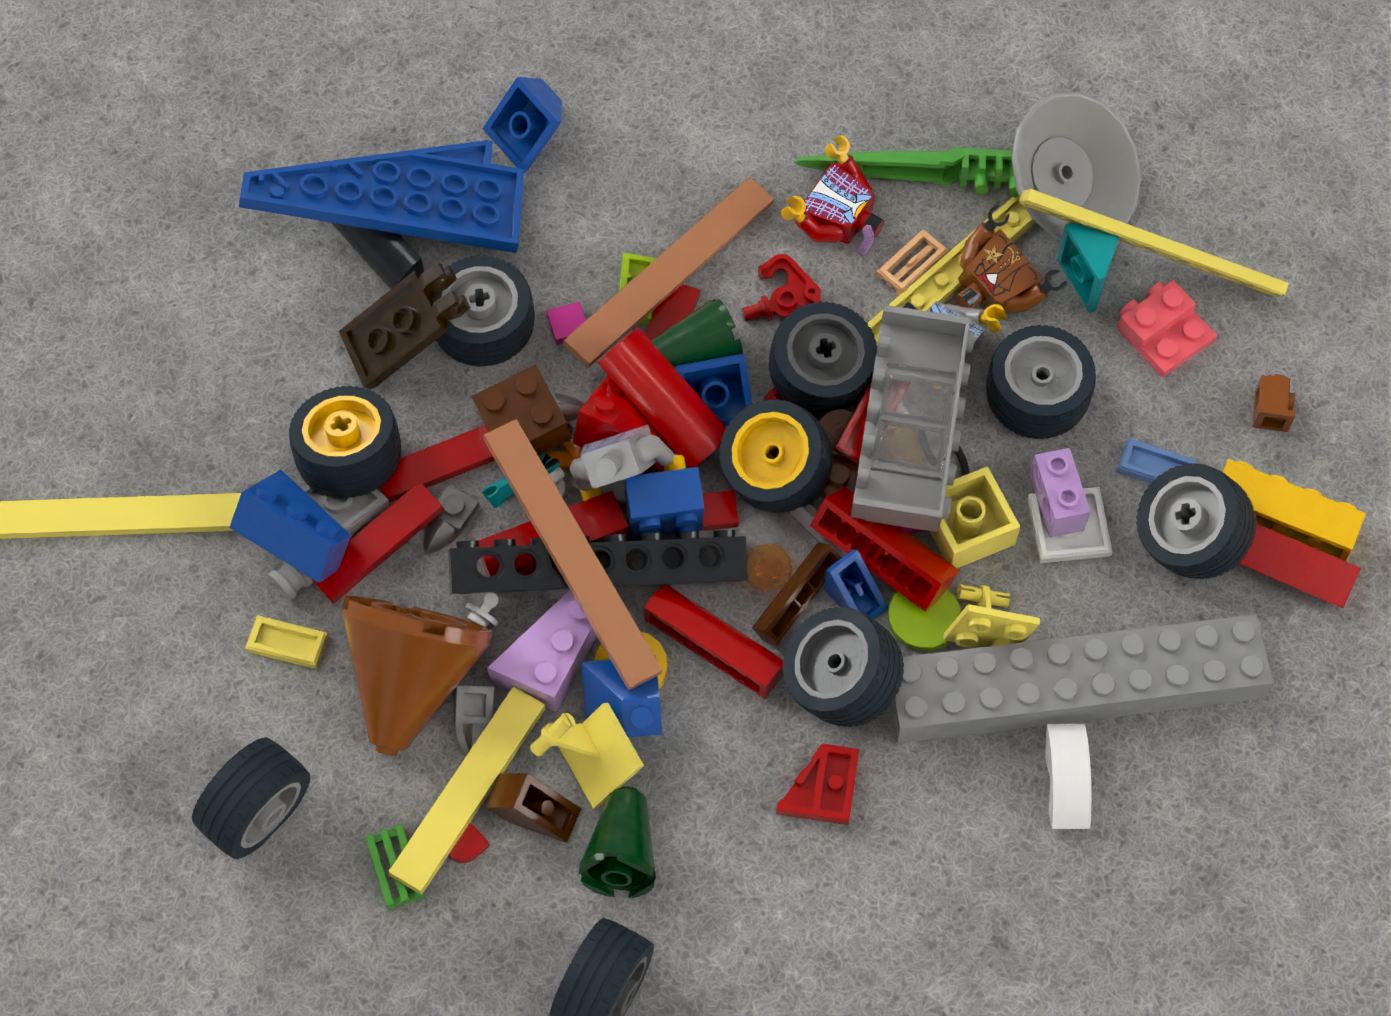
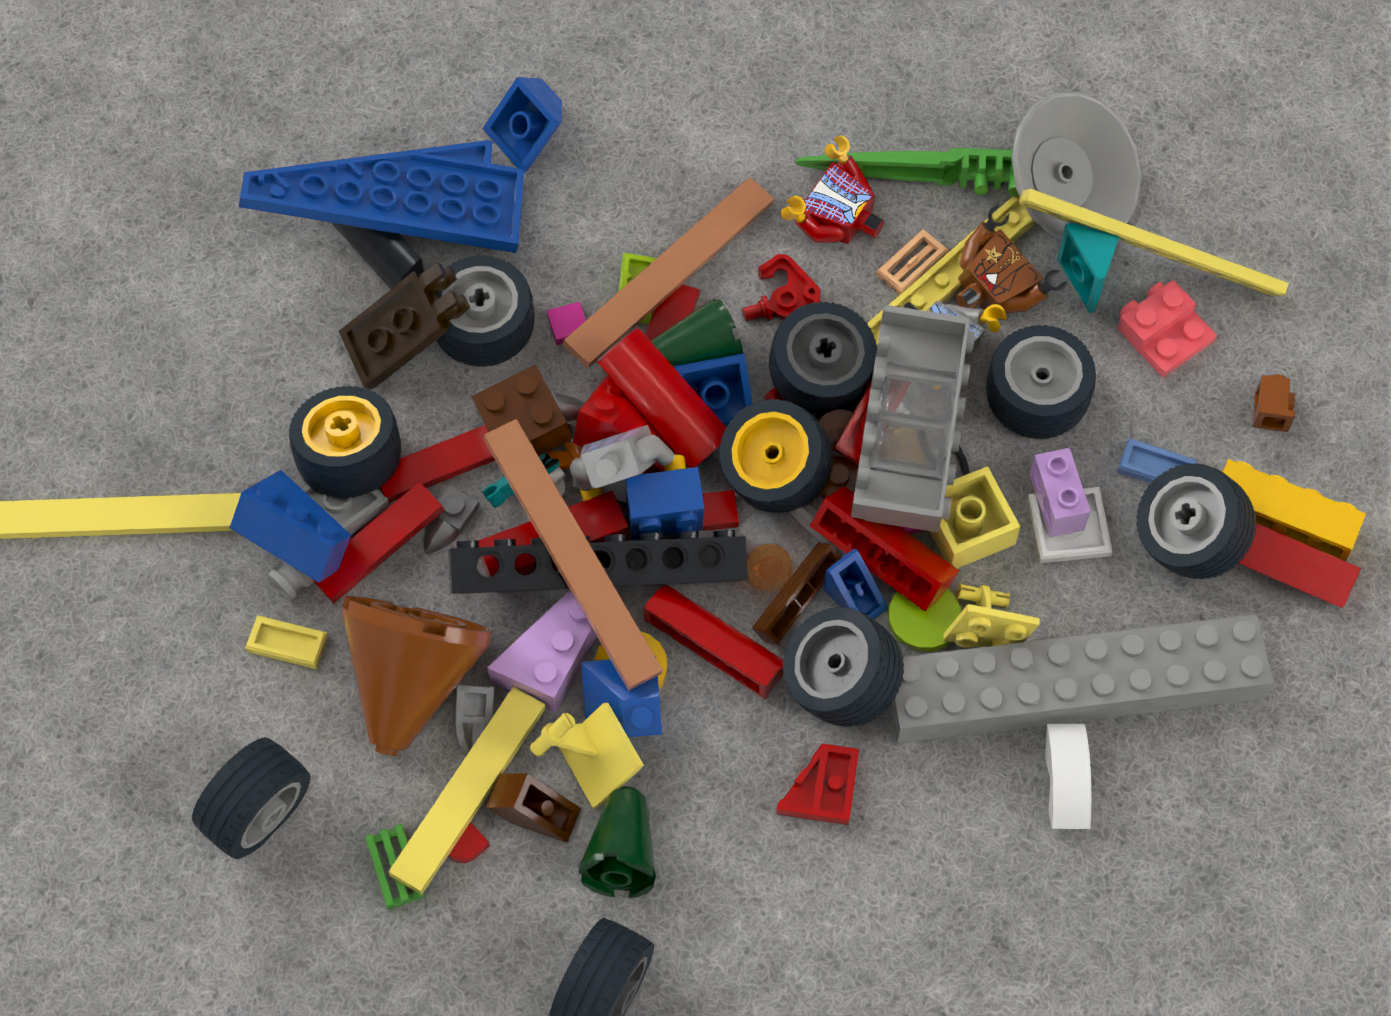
(481, 615): white plate -> none
(869, 236): lavender leg -> none

